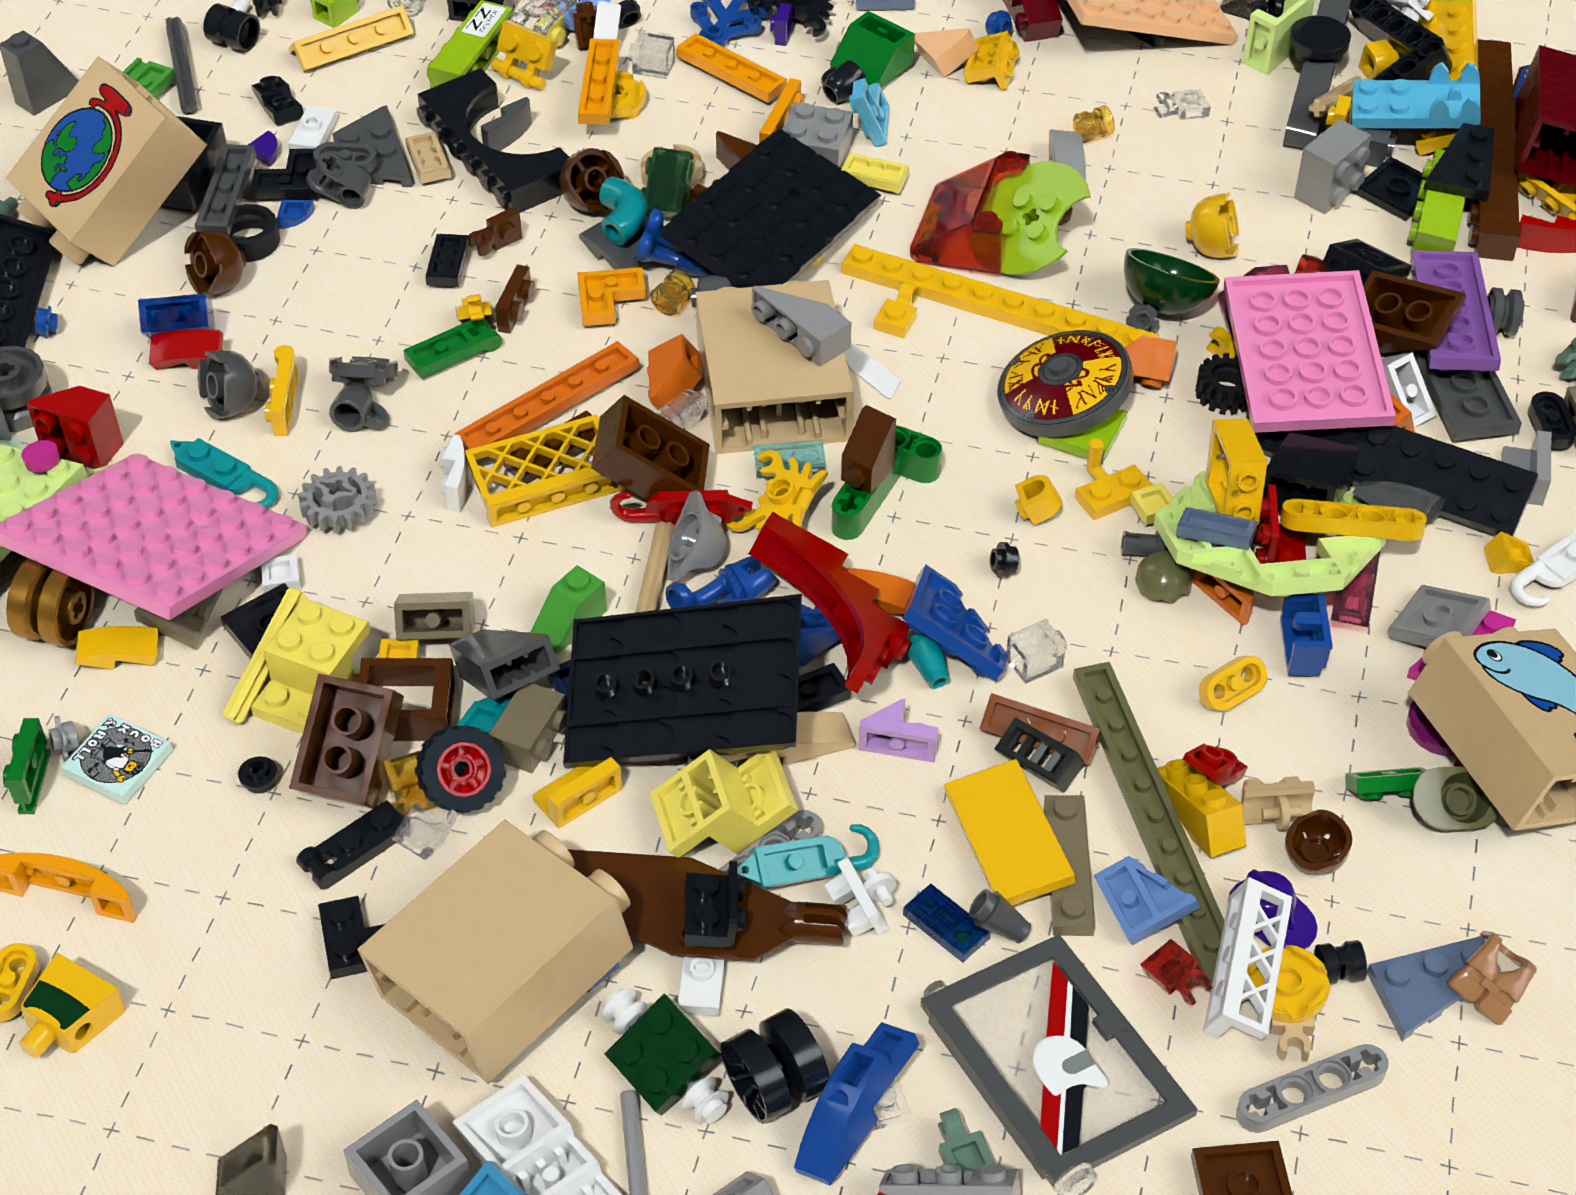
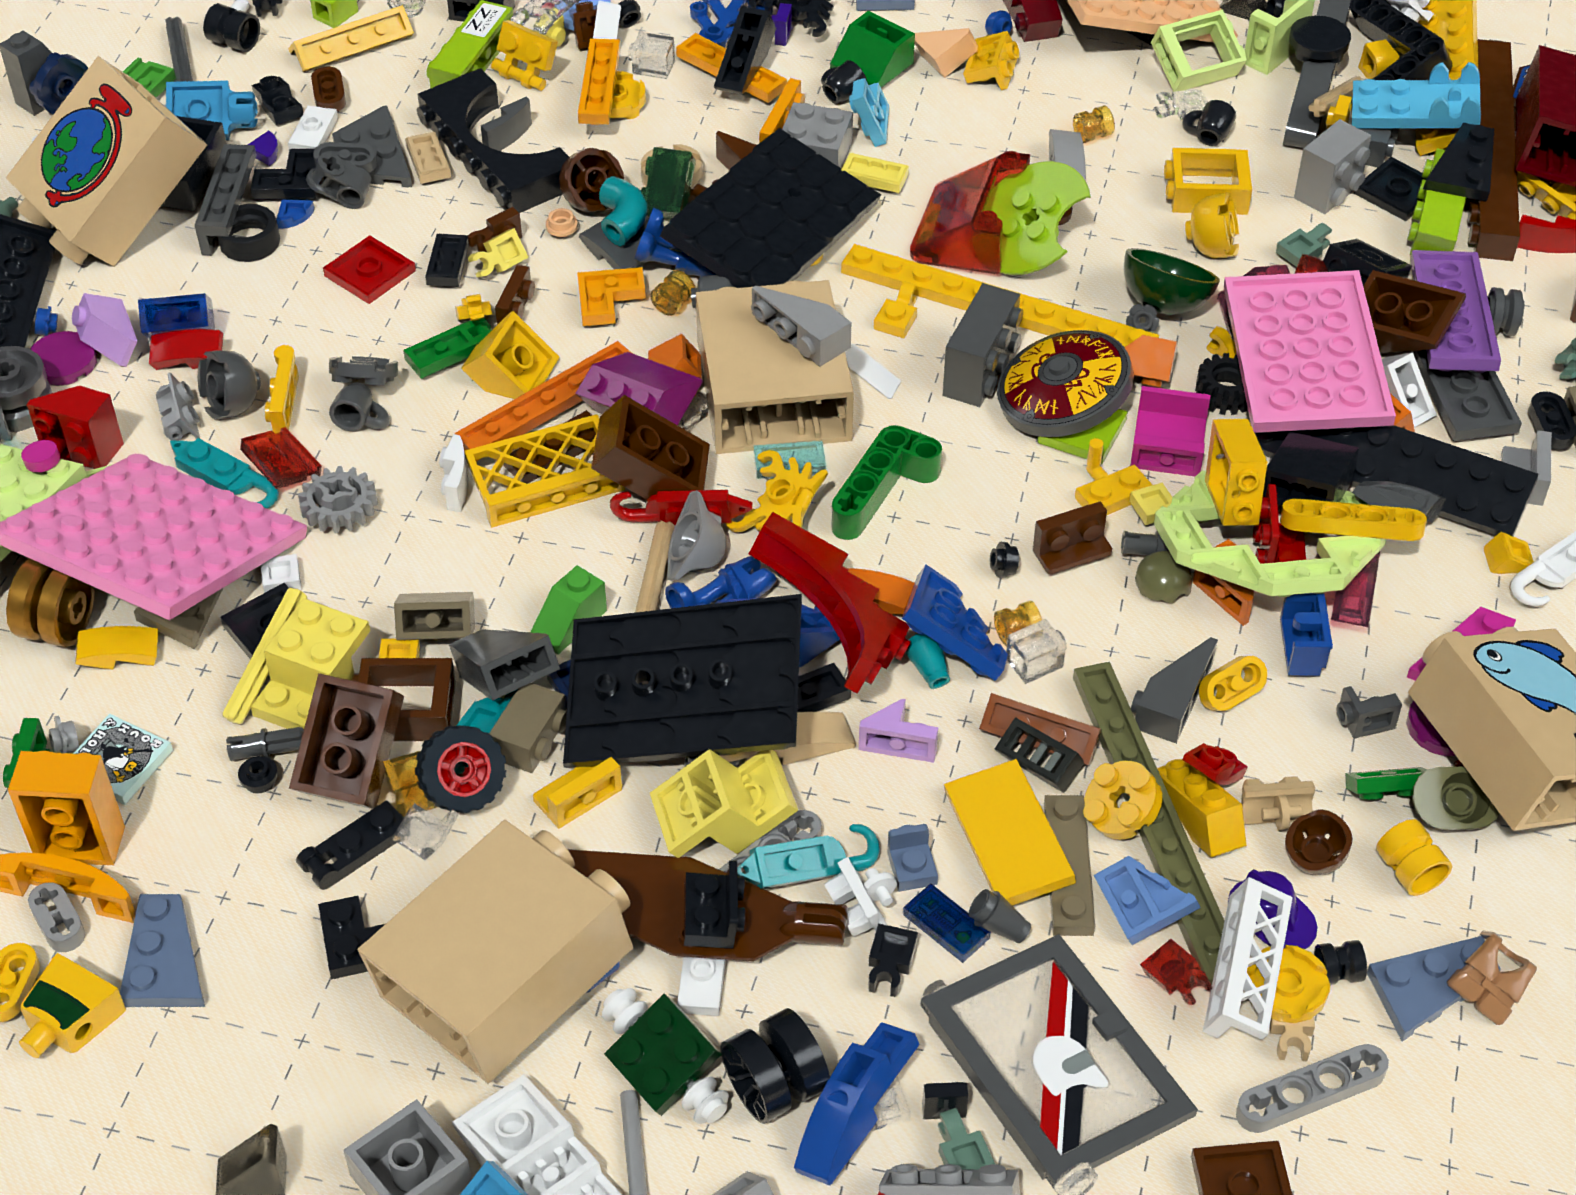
(50, 75): none -> dark blue plate
(63, 913): none -> light grey beam
(65, 357): none -> magenta tile
(67, 806): none -> light orange brick
(105, 327): none -> lavender slope
(161, 957): none -> sand blue wing
(177, 409): none -> light grey hinge
(212, 103): none -> dark azure plate
(214, 261): reddish brown cylinder -> none
(264, 743): none -> dark grey axle
(280, 457): none -> clear red plate
(328, 88): none -> reddish brown plate
(369, 269): none -> red tile
(501, 253): none -> light yellow plate
(510, 359): none -> yellow slope
(561, 222): none -> light nougat plate
(641, 379): none -> magenta slope
(745, 50): none -> black slope
(870, 450): reddish brown slope -> none
(891, 955): none -> black plate
(911, 857): none -> sand blue bracket
(943, 1097): none -> black tile
(982, 345): none -> dark grey brick
(1010, 621): none -> clear yellow wheel
(1037, 499): yellow plate -> none
(1071, 538): none -> reddish brown bracket
(1108, 785): none -> yellow plate
(1170, 431): none -> dark pink panel
(1173, 692): none -> dark grey slope
(1174, 61): none -> yellowish green window
(1207, 162): none -> yellow window
(1213, 122): none -> black piece
(1217, 528): sand blue tile -> none
(1304, 243): none -> sand green plate
(1370, 715): none -> dark grey bracket
(1416, 861): none -> yellow wheel
(1437, 612): light grey plate -> none

